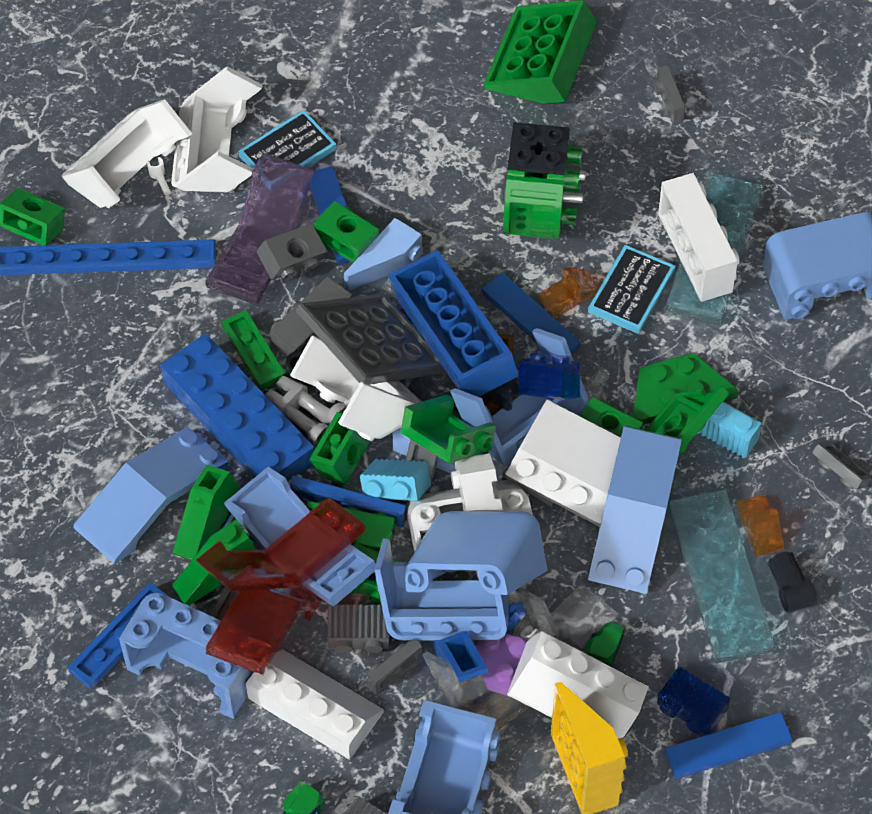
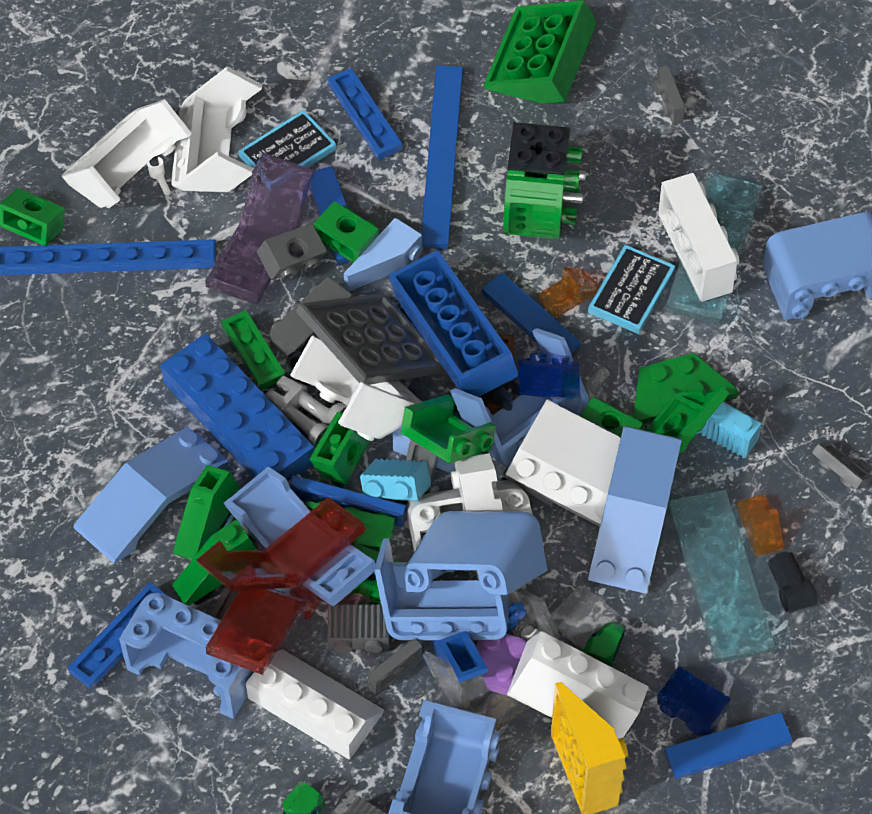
(365, 114): none -> blue plate
(441, 157): none -> blue tile

